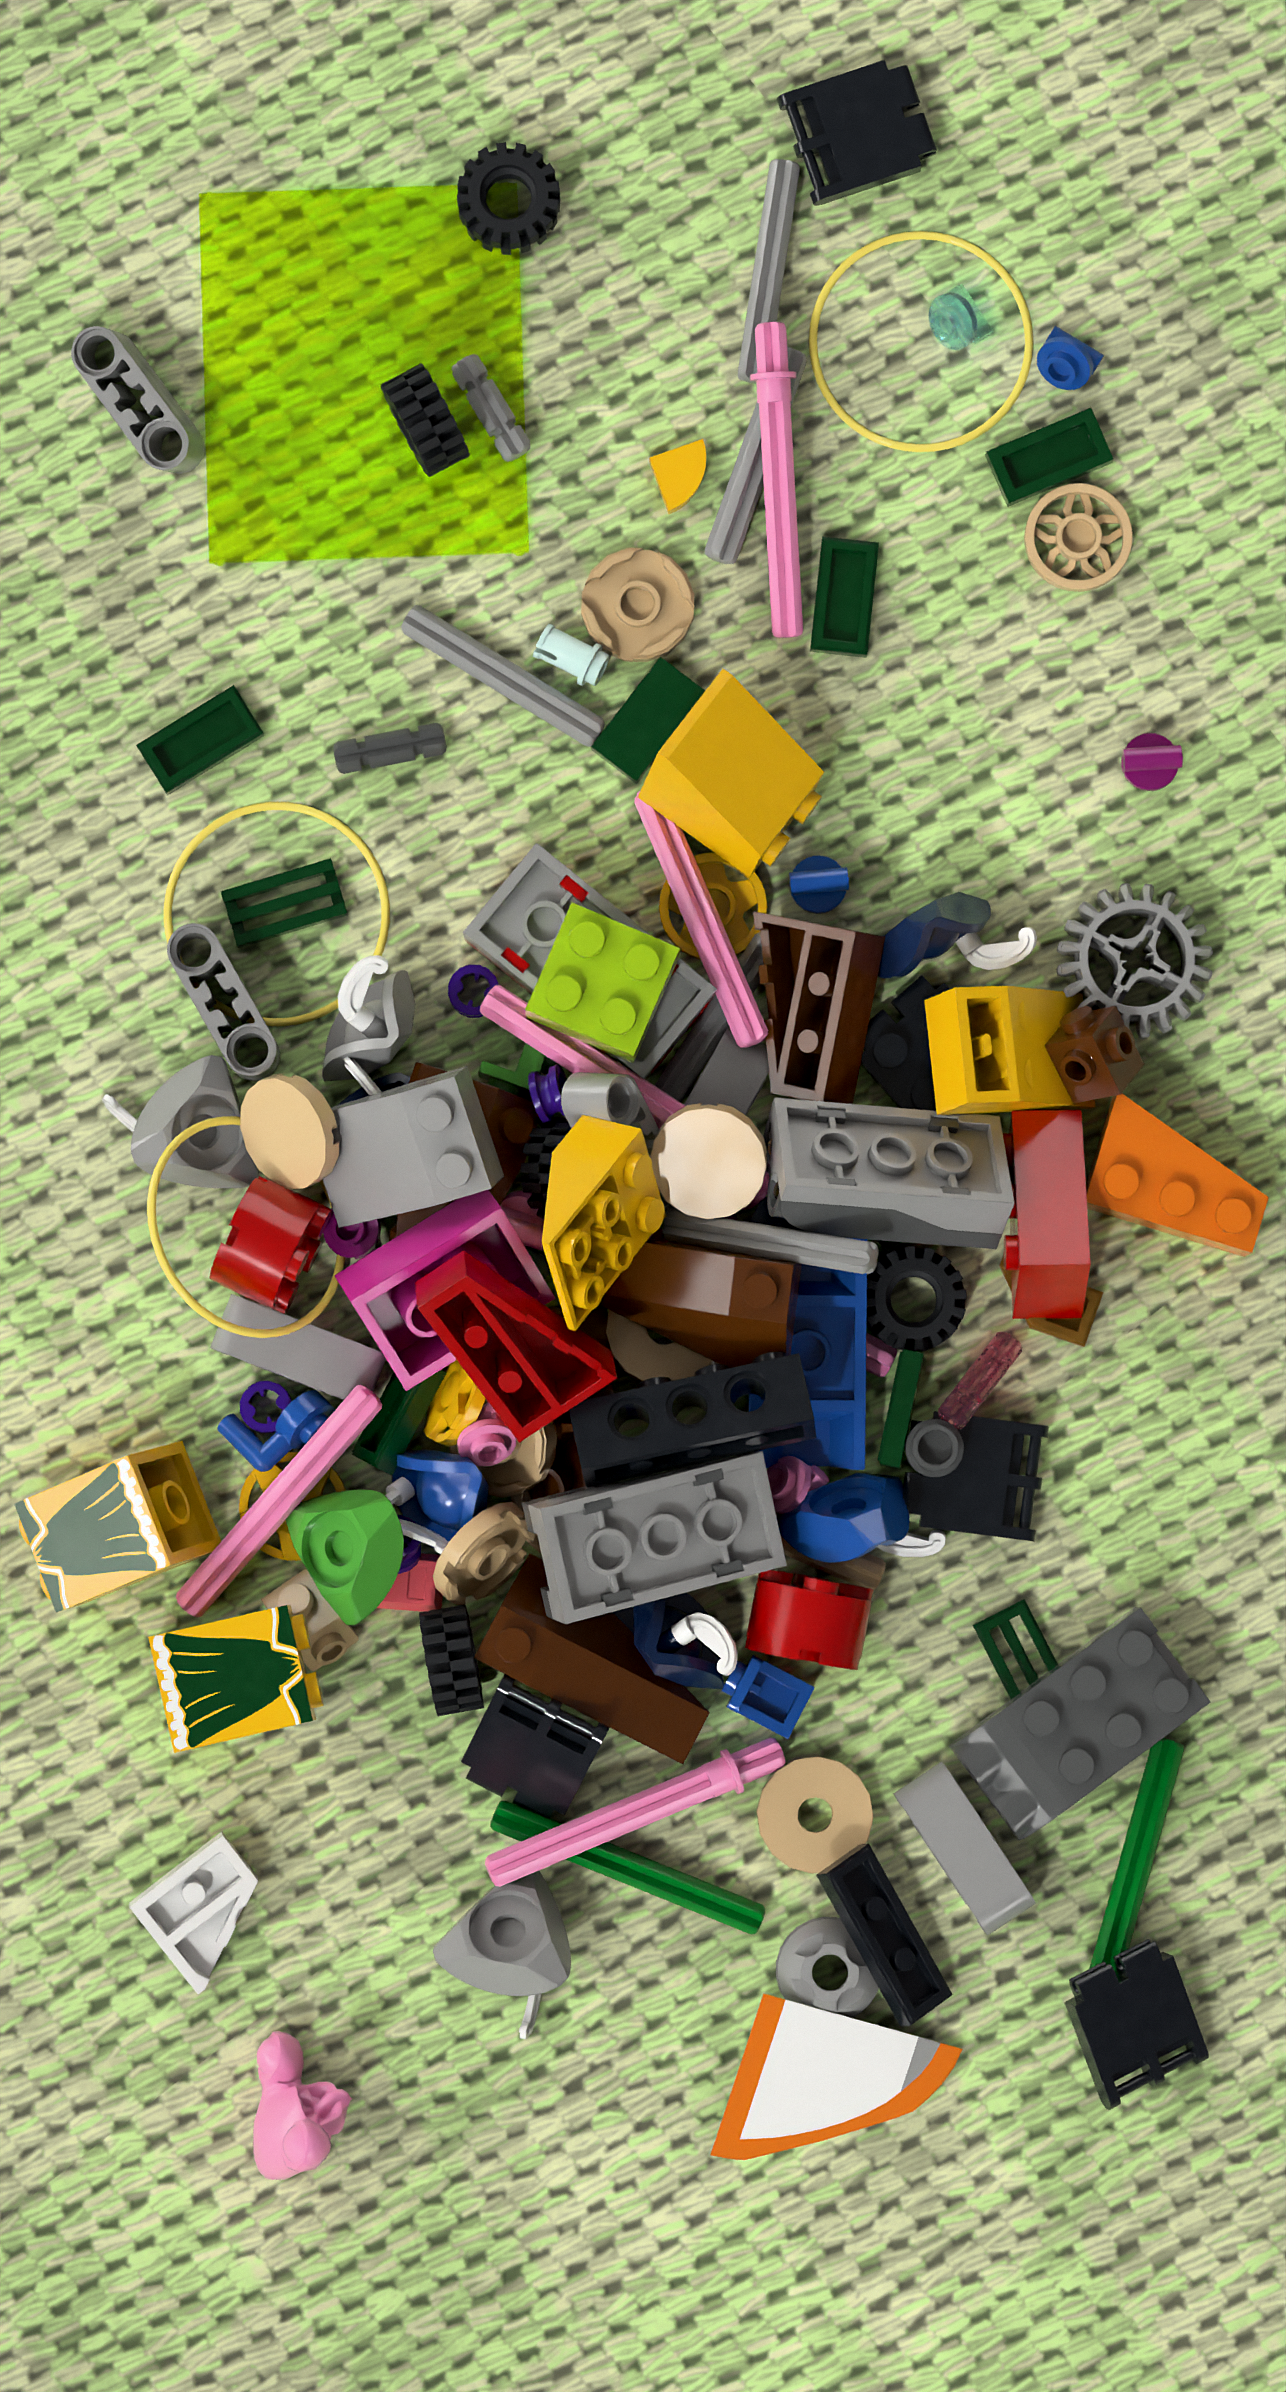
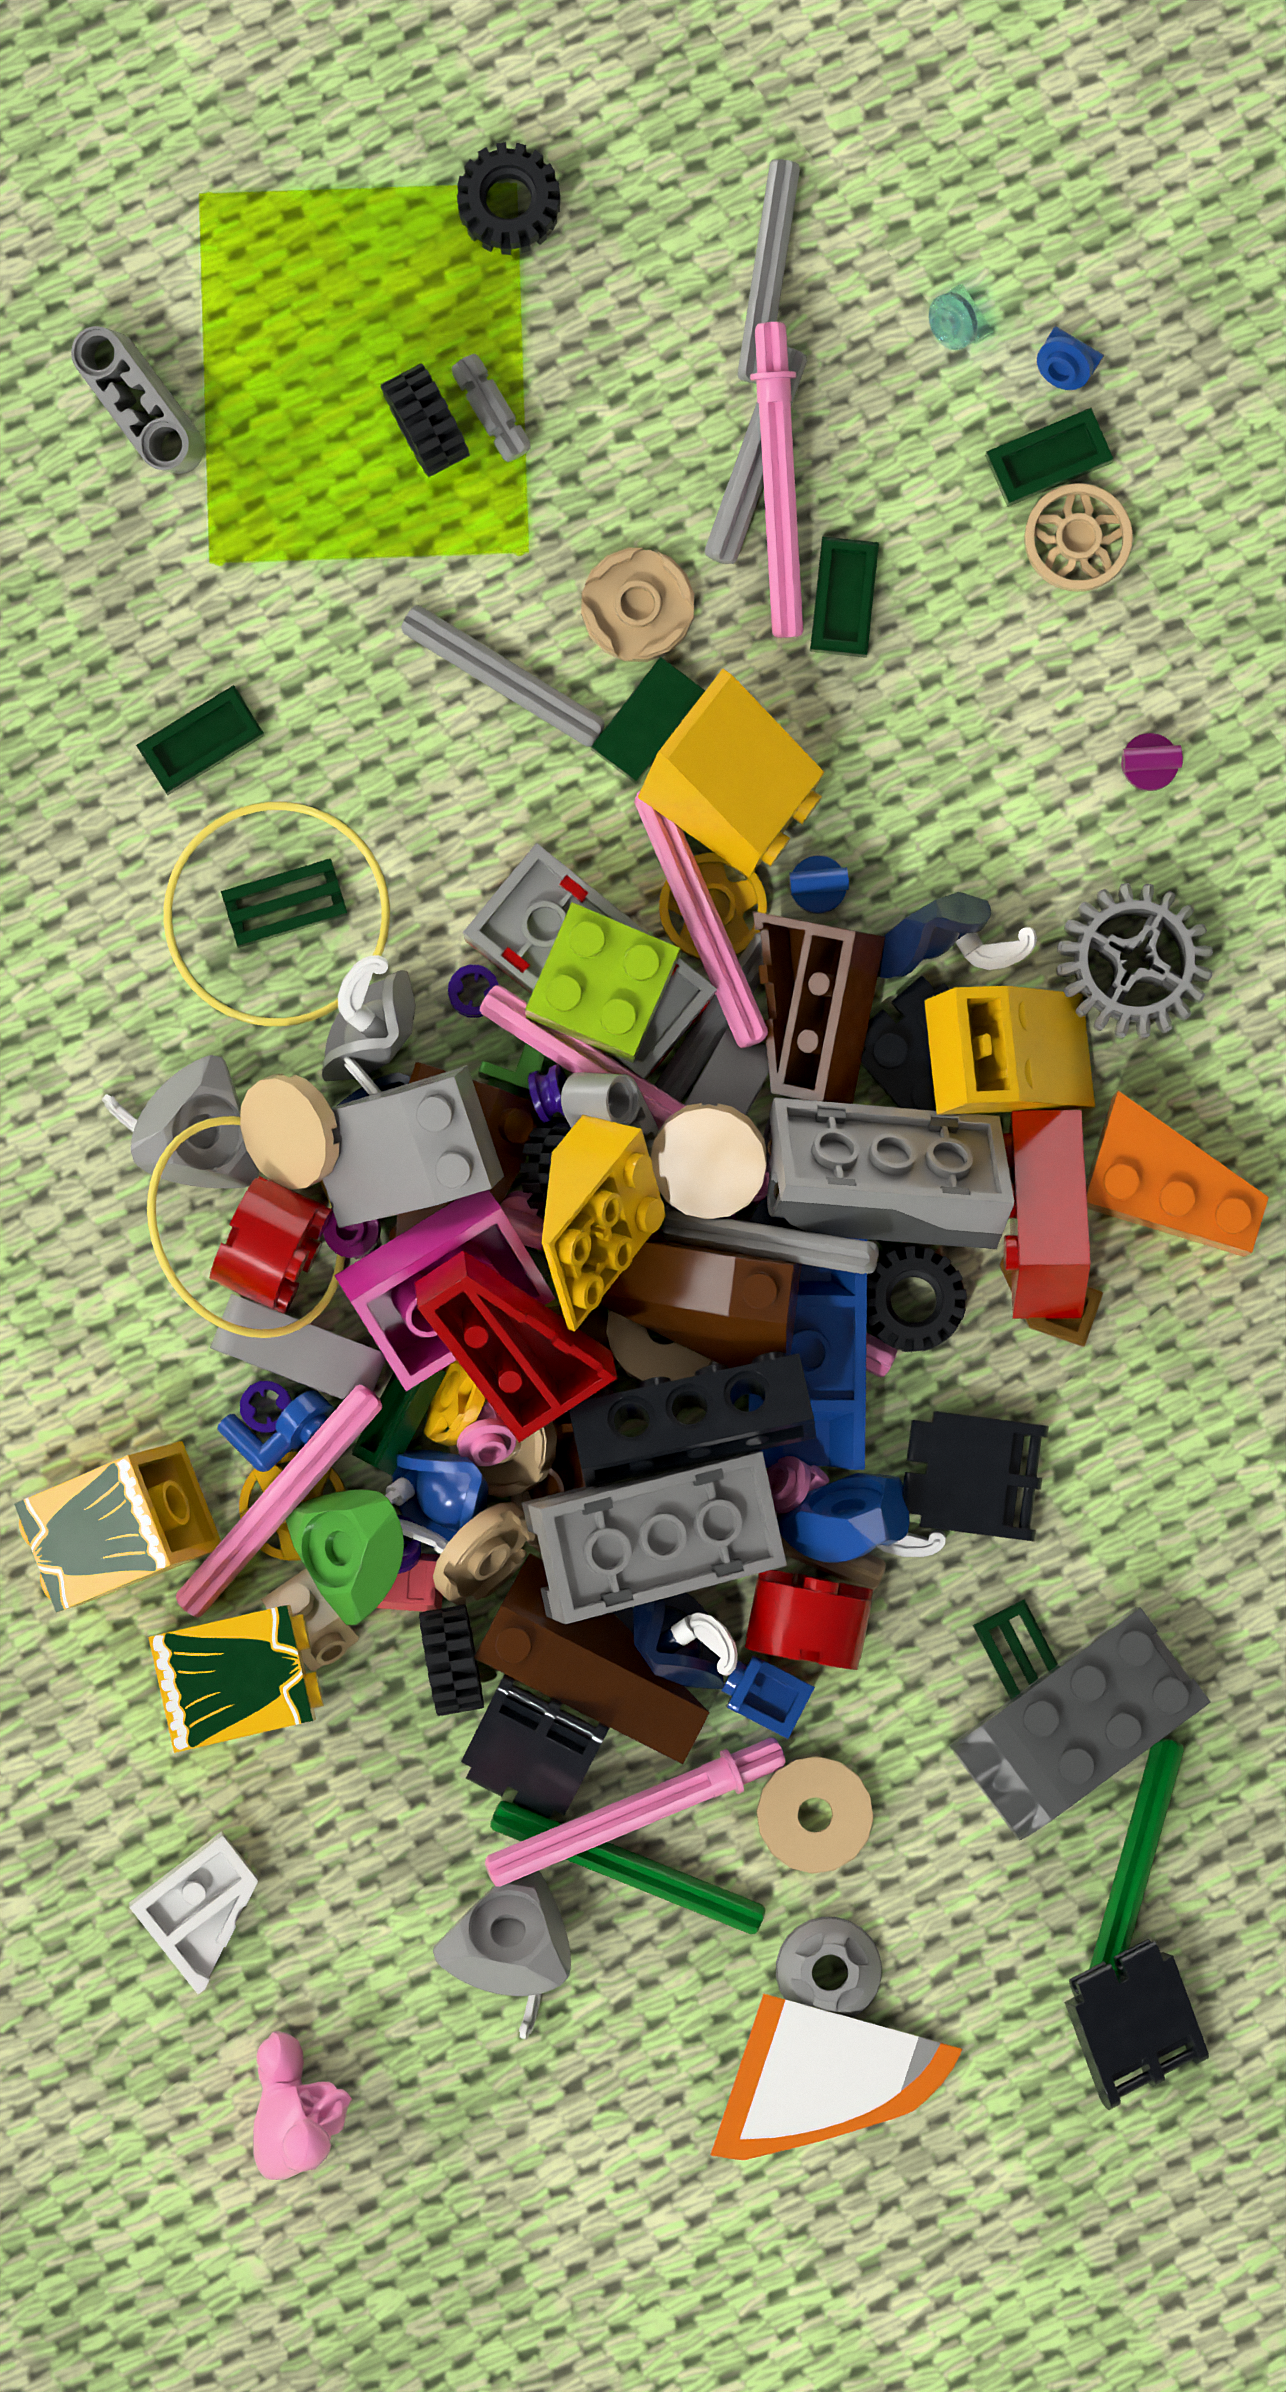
(204, 1000): light grey beam -> none
(389, 748): dark grey axle -> none
(572, 655): light aqua pin -> none
(679, 473): yellow tile -> none
(859, 130): black plate -> none
(884, 1935): black tile -> none
(900, 1409): dark green tile -> none
(910, 446): light yellow piece -> none
(934, 1448): dark grey plate -> none
(964, 1848): light grey beam -> none
(980, 1380): clear pink axle -> none
(1094, 1053): reddish brown brick -> none

